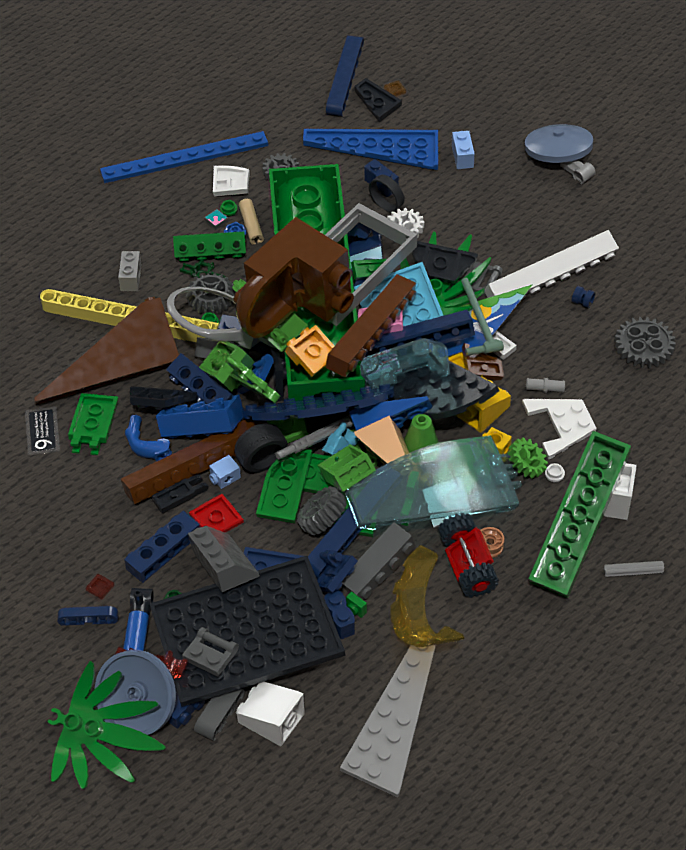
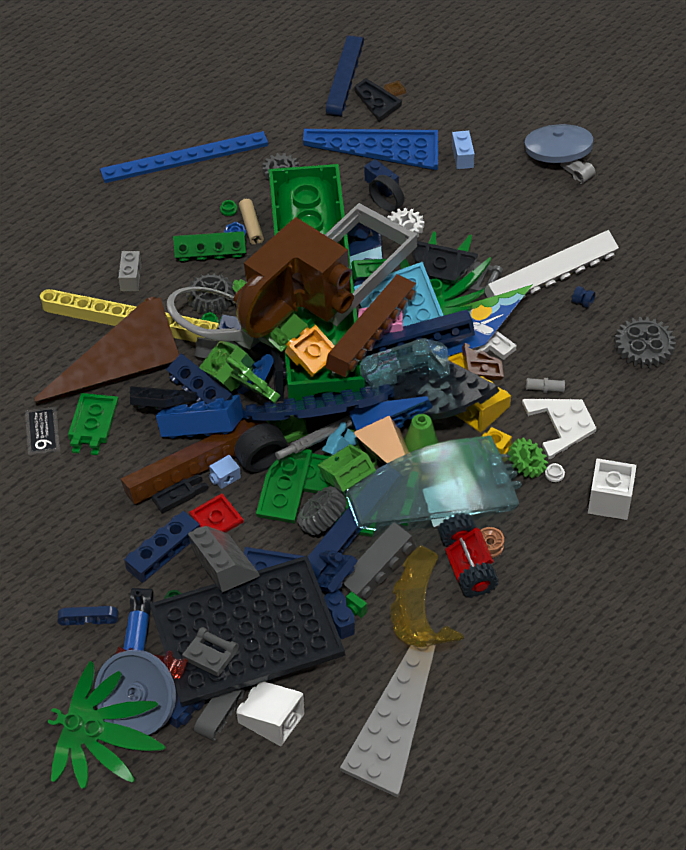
(99, 586): clear red tile -> none
(146, 449): blue piece -> none
(197, 268): dark green piece -> none
(216, 219): tile -> none
(230, 180): white plate -> none
(491, 345): sand green bar -> none
(580, 514): green brick -> none
(633, 568): light grey axle -> none

